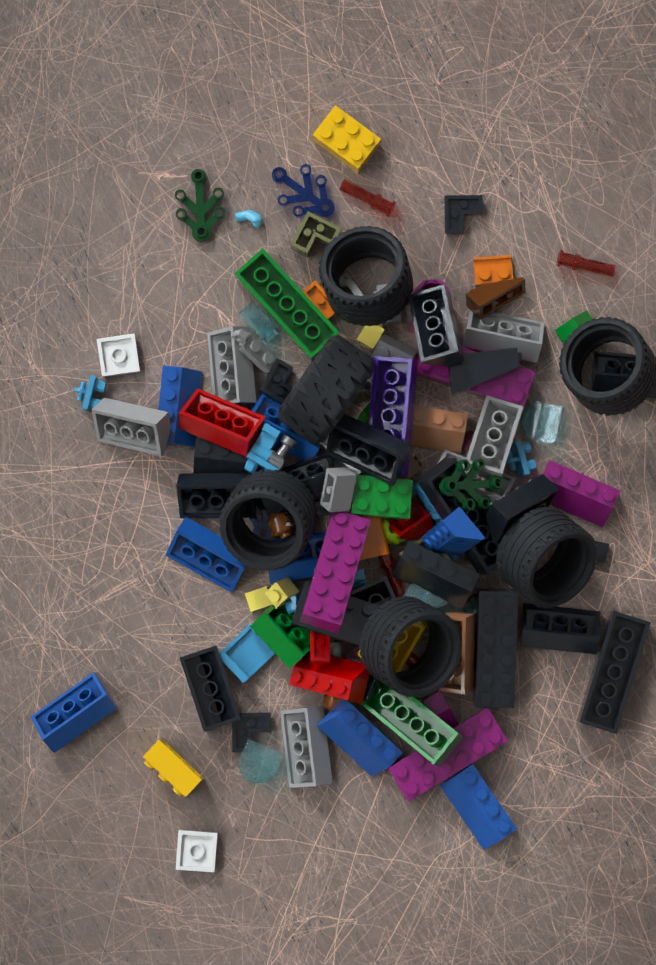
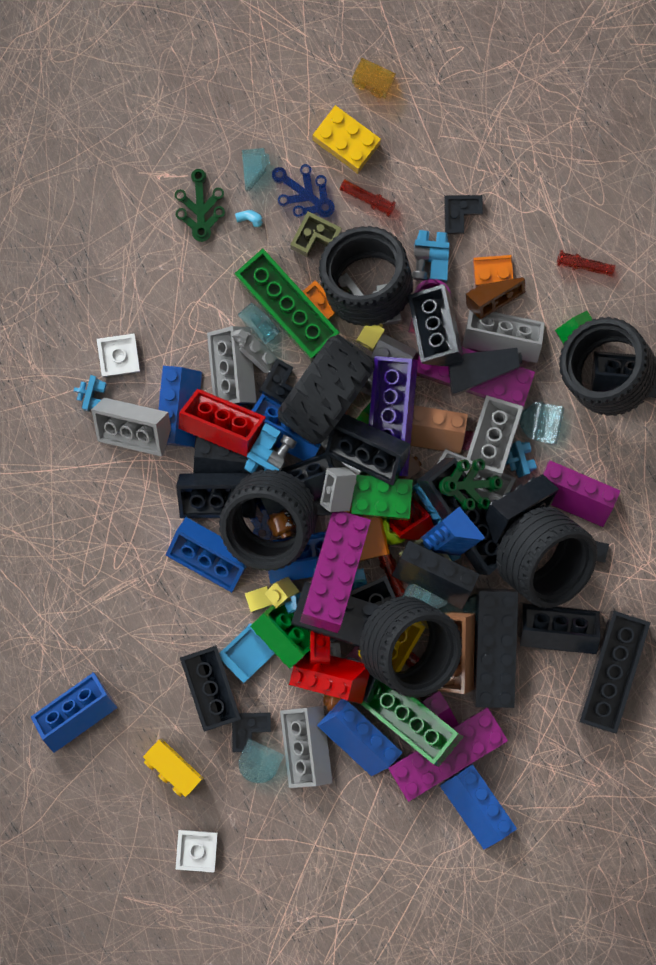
(254, 166): none -> clear light blue slope
(373, 78): none -> clear yellow brick
(431, 251): none -> dark azure hips

